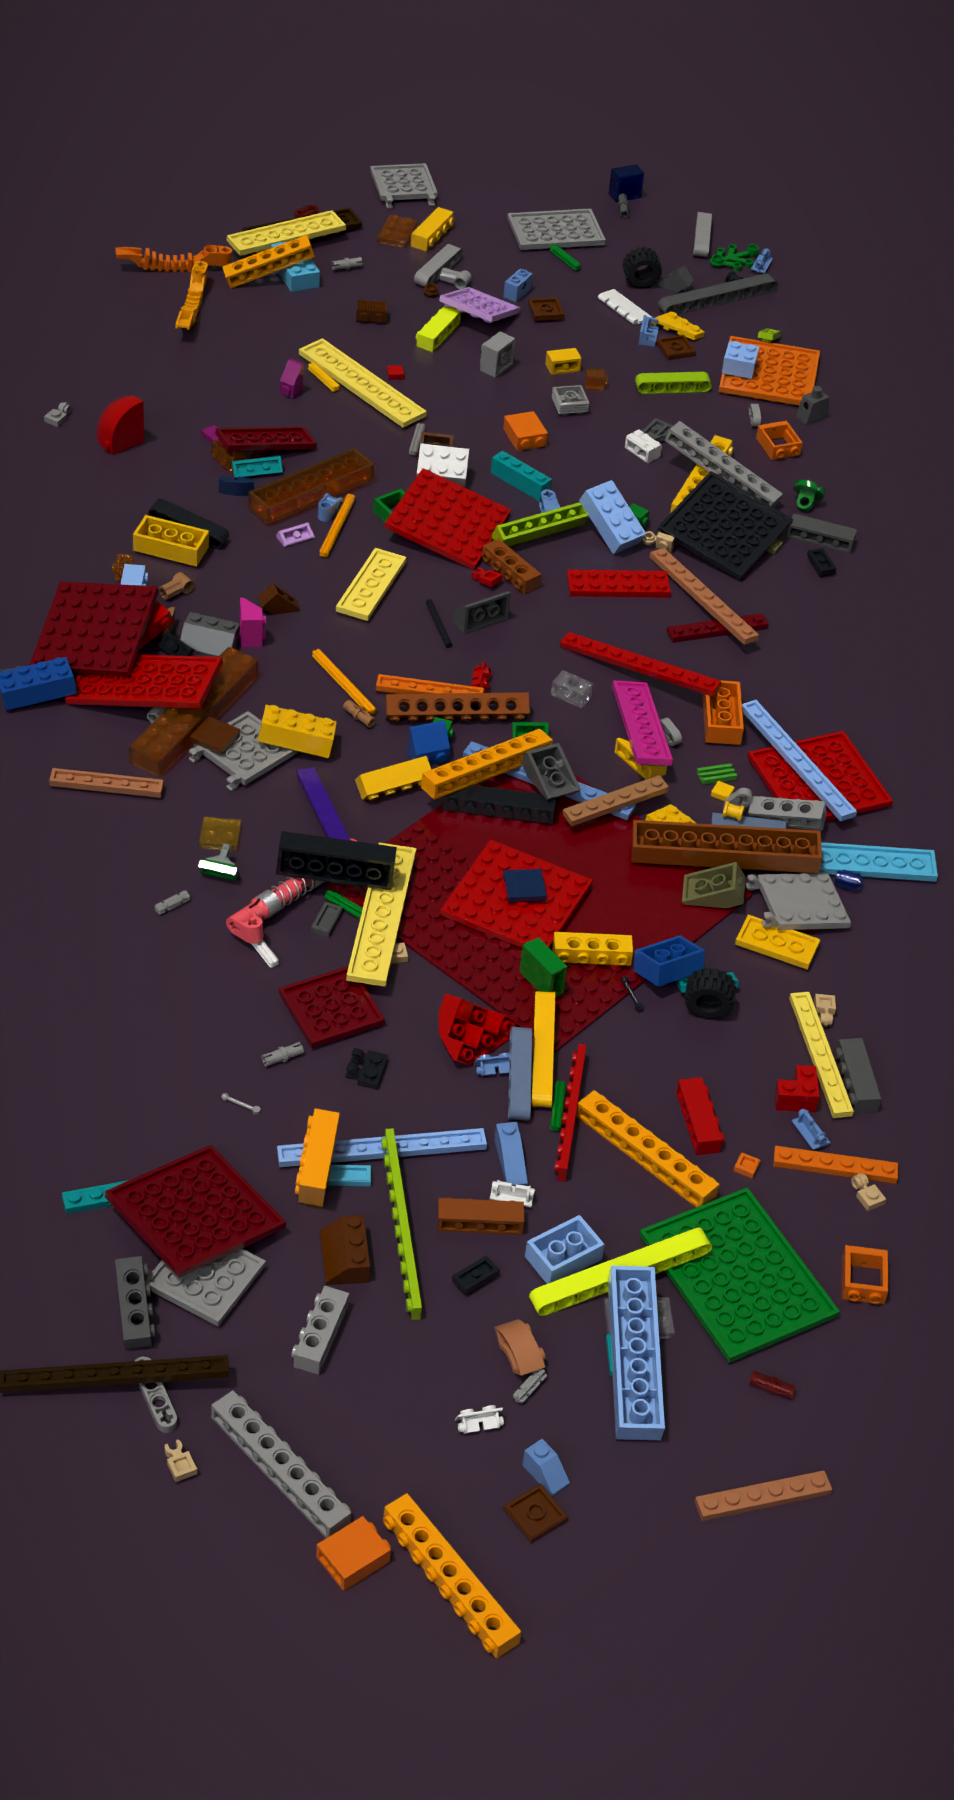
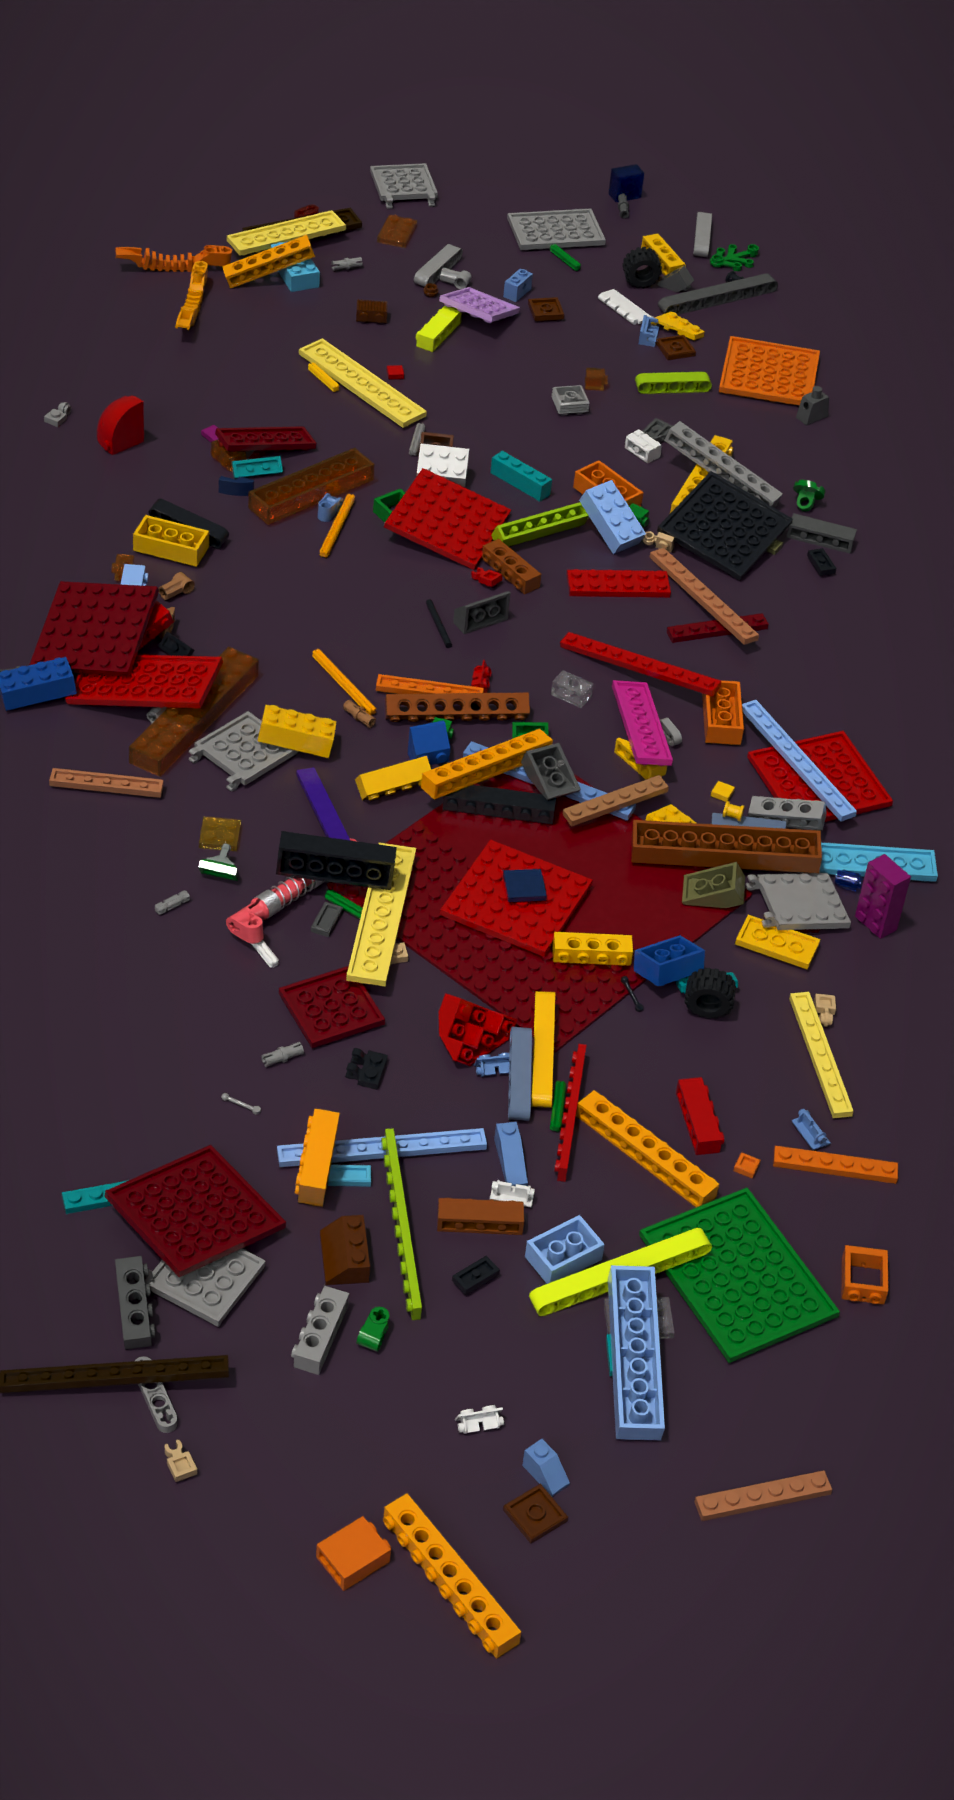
(209, 634): slope -> none
(215, 735): reddish brown tile -> none
(251, 624): dark pink slope -> none
(277, 601): reddish brown slope -> none
(282, 1475): light grey brick -> none
(292, 379): magenta slope -> none
(295, 534): lavender slope -> none
(371, 584): light yellow plate -> none
(374, 1329): none -> green piece
(432, 229): yellow brick -> none
(497, 354): light grey brick -> none
(520, 1347): nougat brick -> none
(525, 431): orange brick -> none
(529, 1385): light grey axle -> none
(543, 967): green brick -> none
(548, 501): medium blue piece -> none
(563, 361): yellow brick -> none
(599, 473): none -> orange brick
(668, 258): none -> yellow brick
(716, 773): bright green tile -> none
(736, 799): light grey beam -> none
(740, 359): light blue brick -> none
(754, 415): light grey beam -> none
(762, 261): medium blue hinge -> none
(769, 334): lime plate -> none
(772, 1384): clear red pin -> none
(782, 429): orange window -> none
(798, 1093): red brick -> none
(857, 1075): dark grey brick -> none
(868, 1196): tan plate -> none
(882, 896): none -> magenta brick

